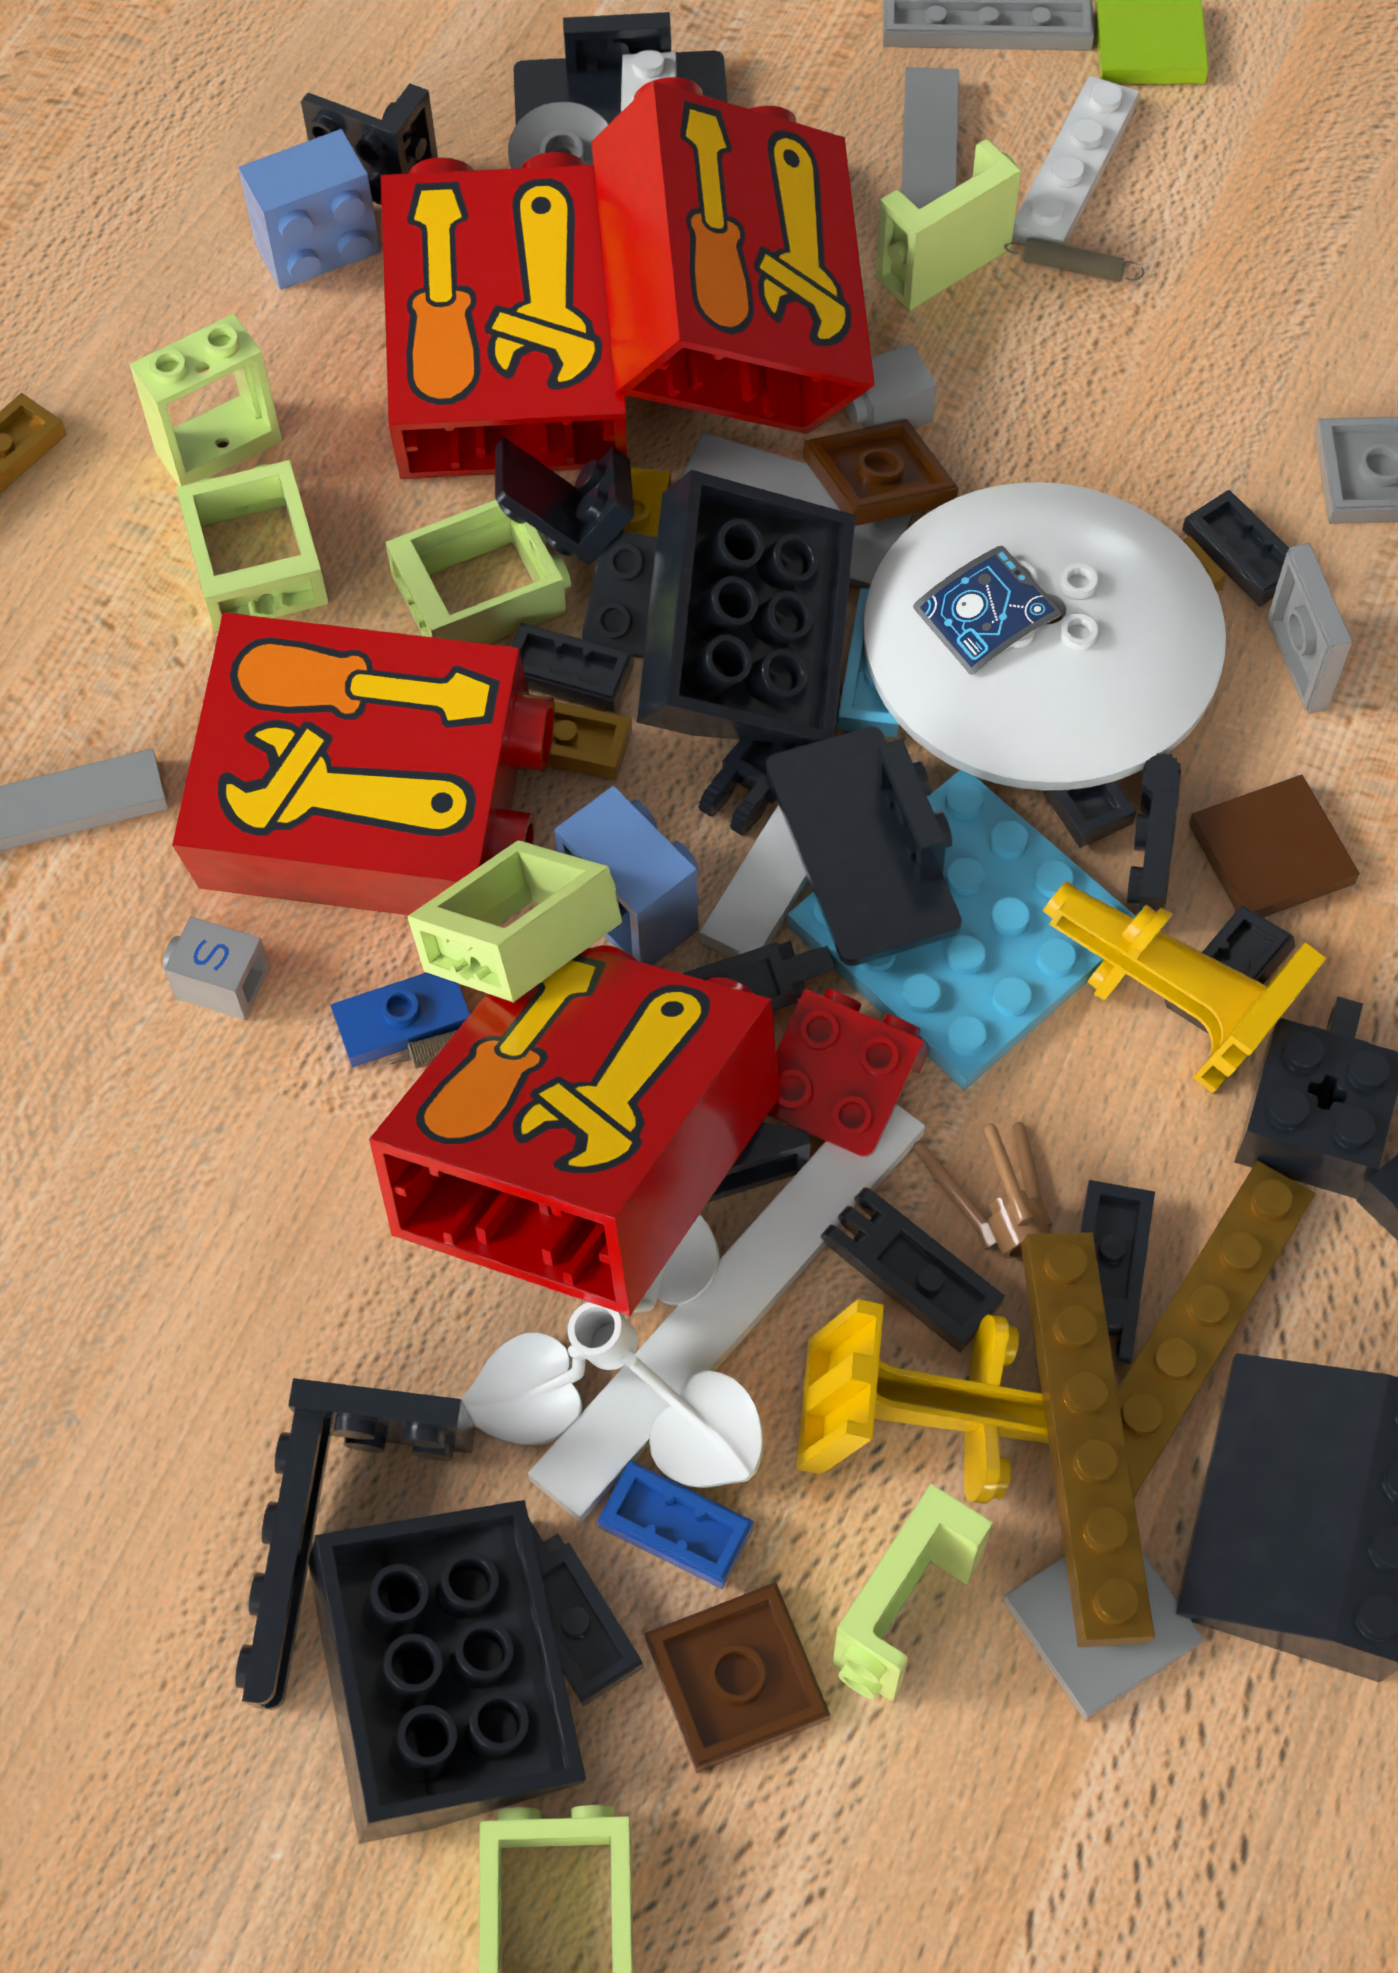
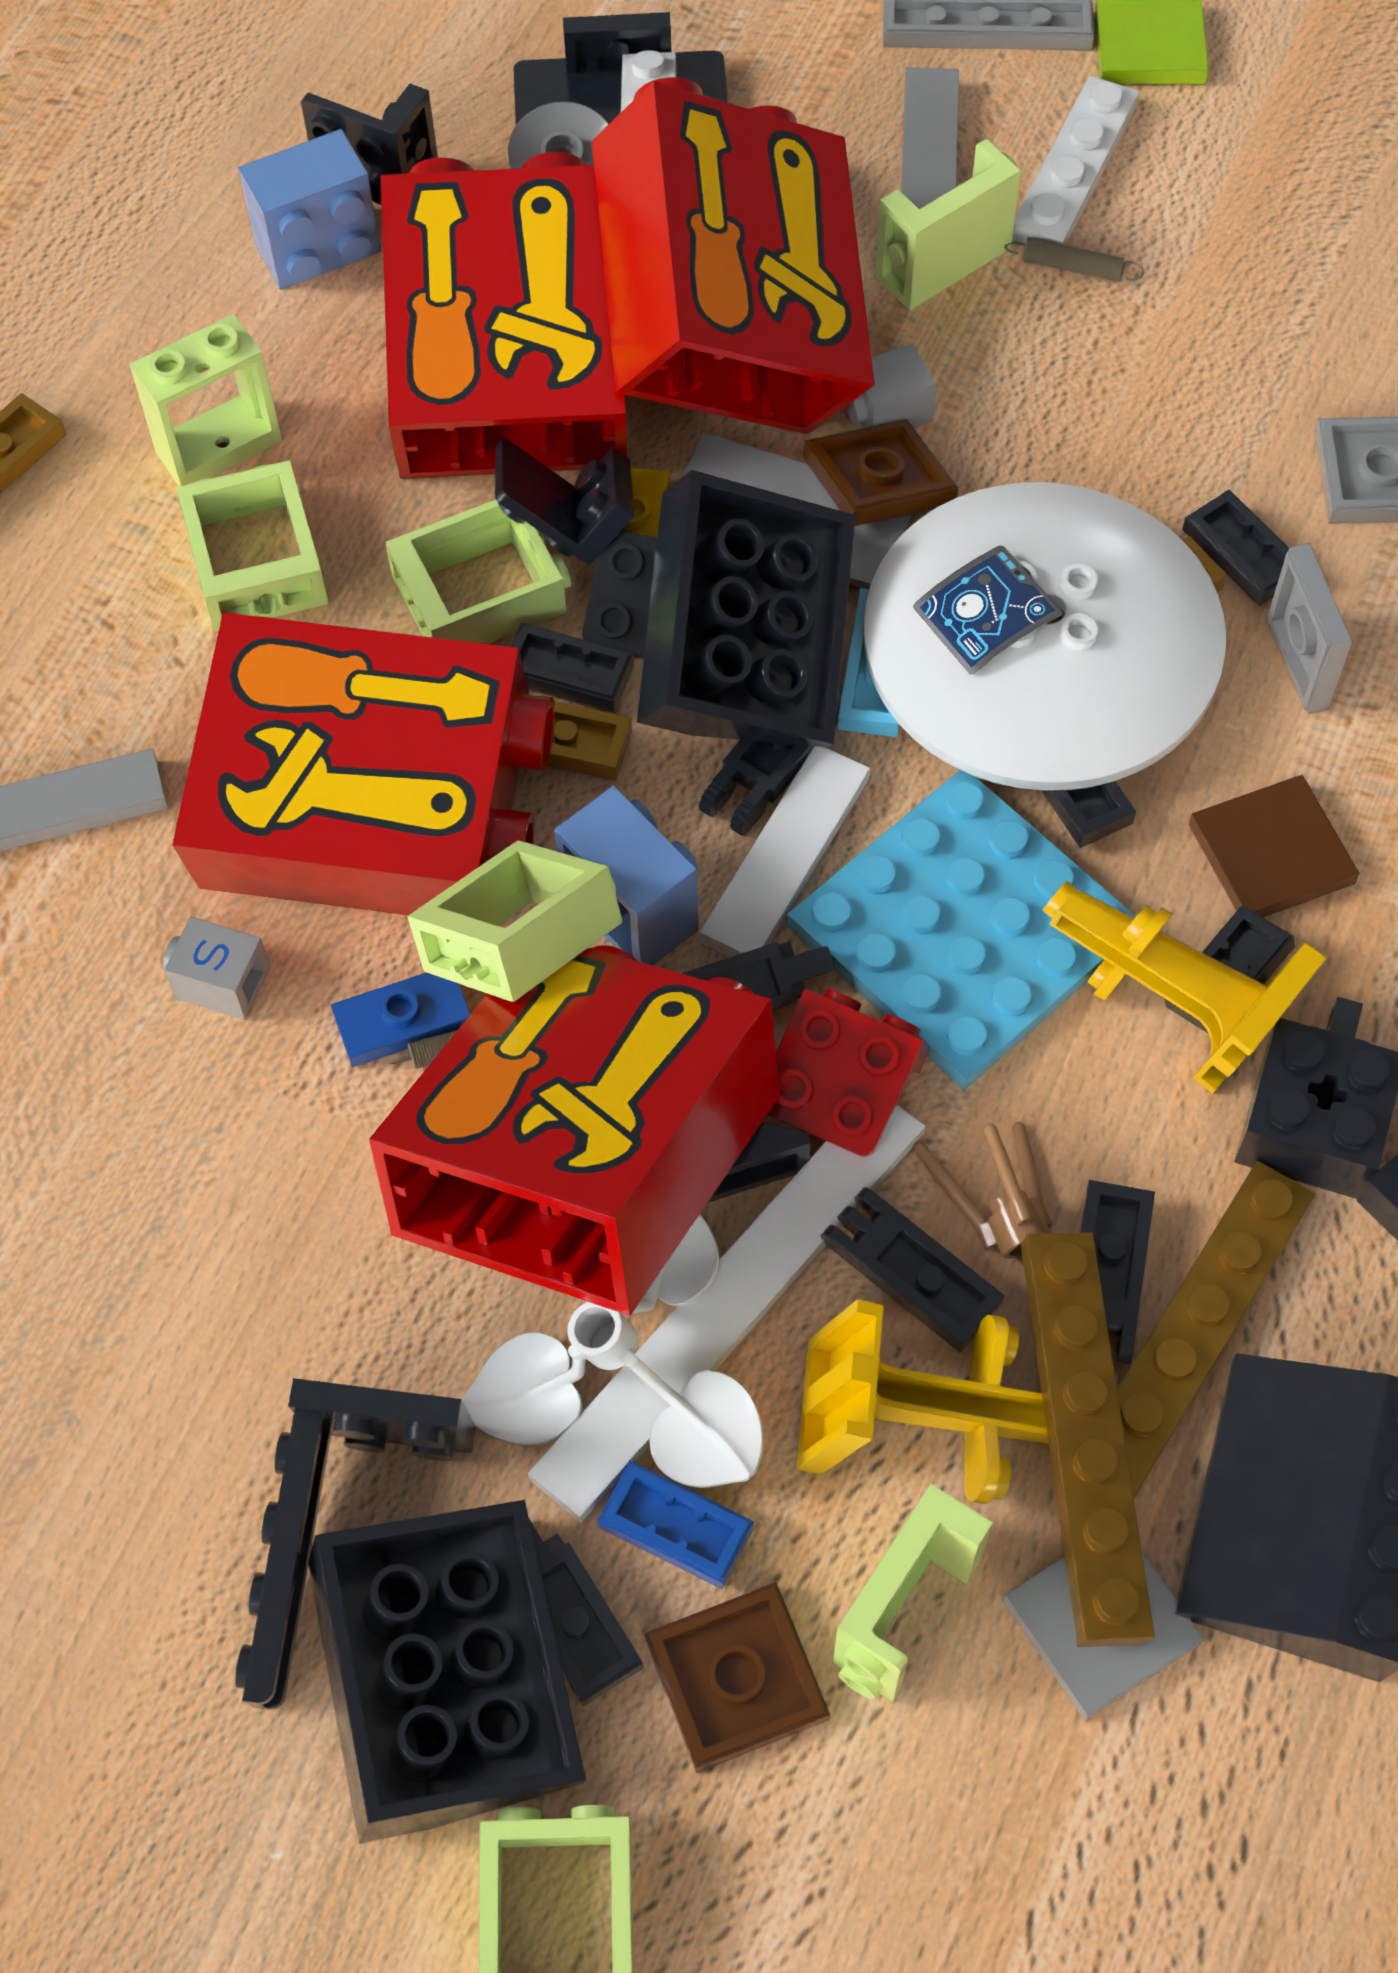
(868, 842): black bracket -> none
(1155, 832): black hinge -> none

